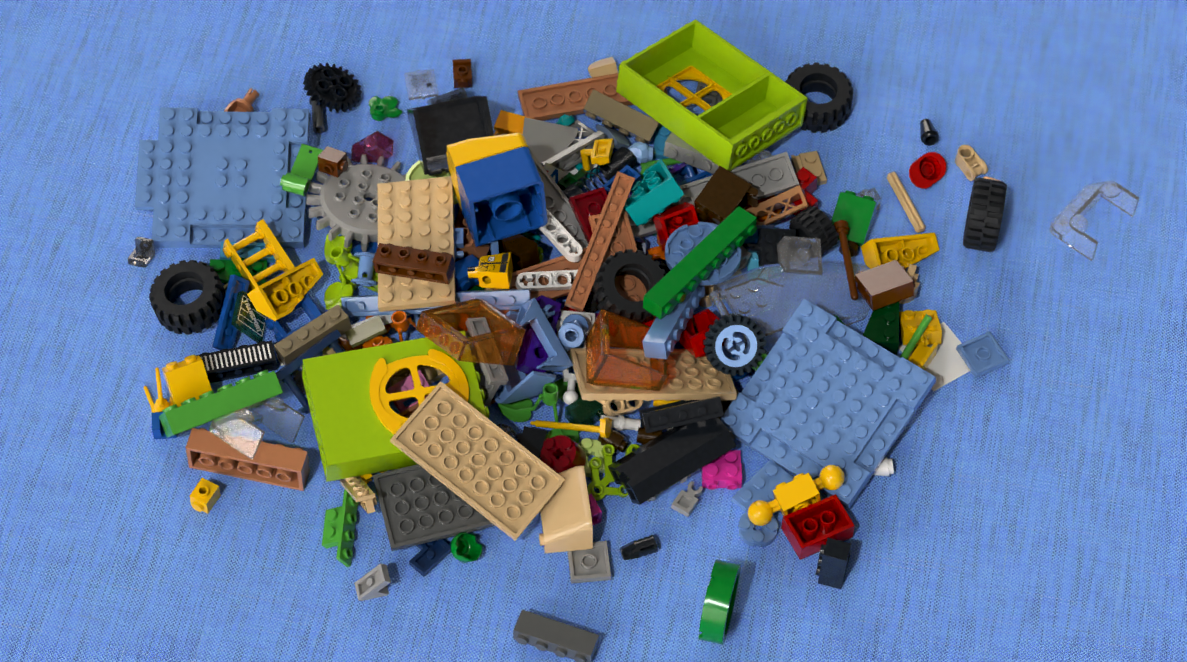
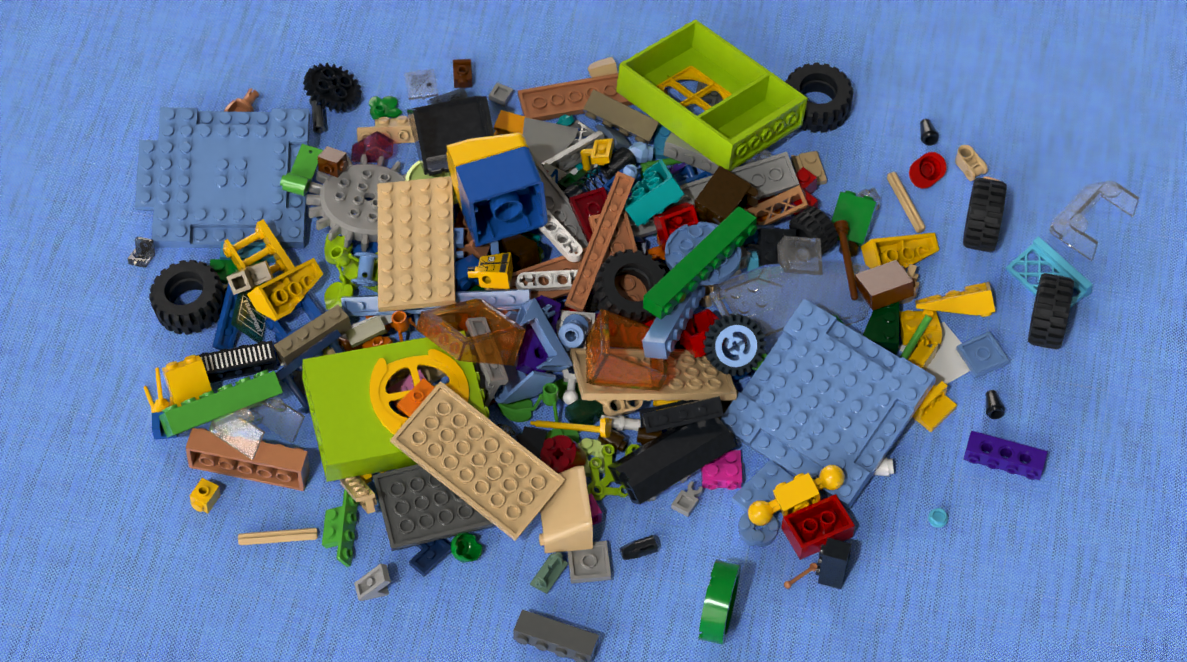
(249, 277): none -> dark tan brick
(277, 536): none -> tan axle
(394, 128): none -> tan bracket
(414, 263): reddish brown brick -> none
(415, 397): none -> orange plate
(500, 94): none -> light grey plate
(549, 572): none -> sand green hinge
(631, 170): none -> light blue hinge
(813, 567): none -> nougat hinge
(934, 407): none -> yellow bracket
(938, 518): none -> medium azure plate
(974, 300): none -> yellow wedge
(994, 406): none -> black cone
(1000, 447): none -> dark purple brick
(1051, 311): none -> black tyre
(1056, 262): none -> medium azure fence

